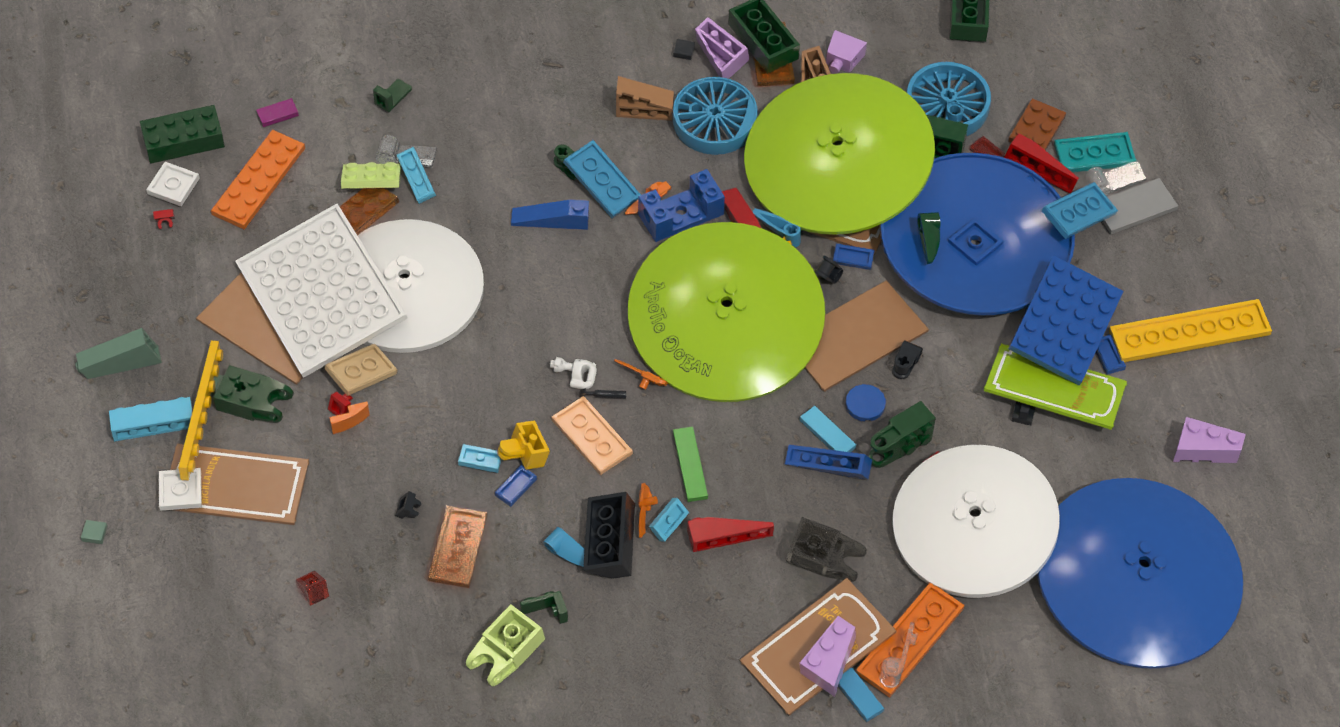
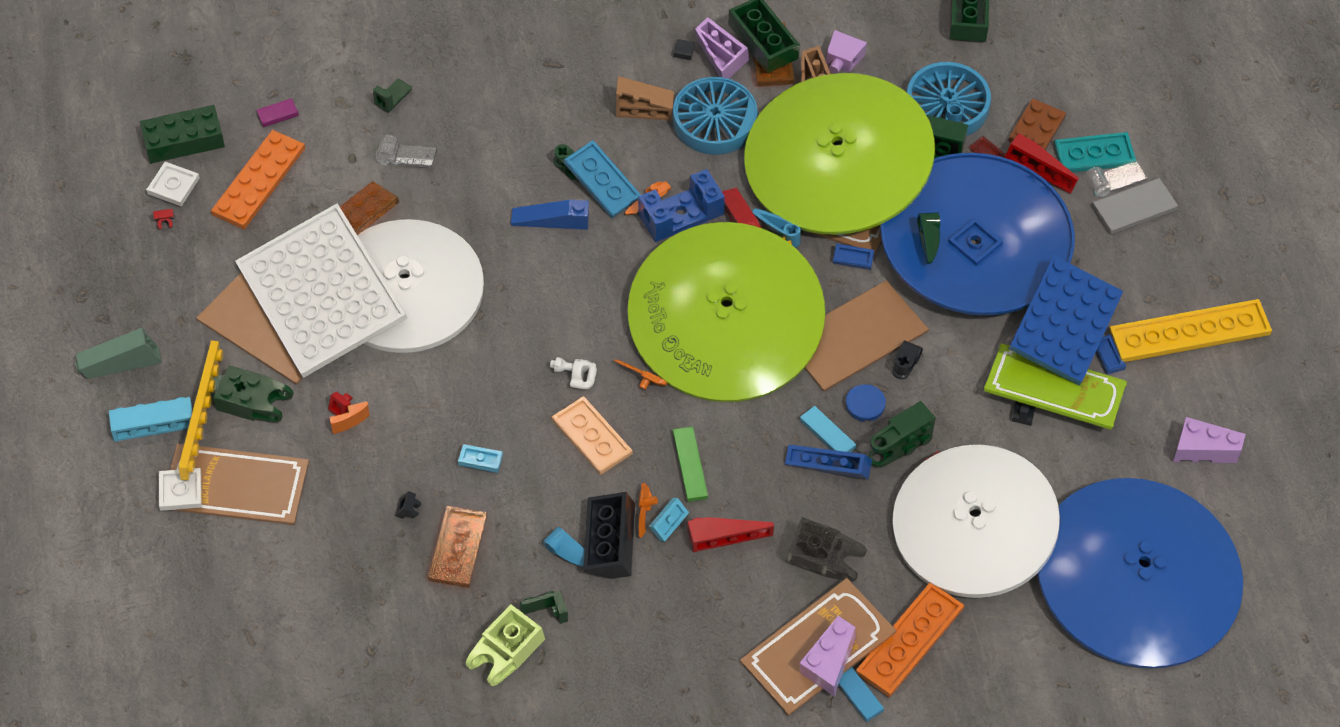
(94, 532): sand green tile -> none
(313, 587): clear red slope -> none
(361, 369): tan tile -> none
(371, 175): yellowish green plate -> none
(416, 175): medium azure tile -> none
(515, 485): blue tile -> none
(525, 444): yellow brick -> none
(603, 393): black piece -> none
(829, 270): black piece -> none
(893, 667): clear door -> none
(1079, 210): dark azure tile -> none

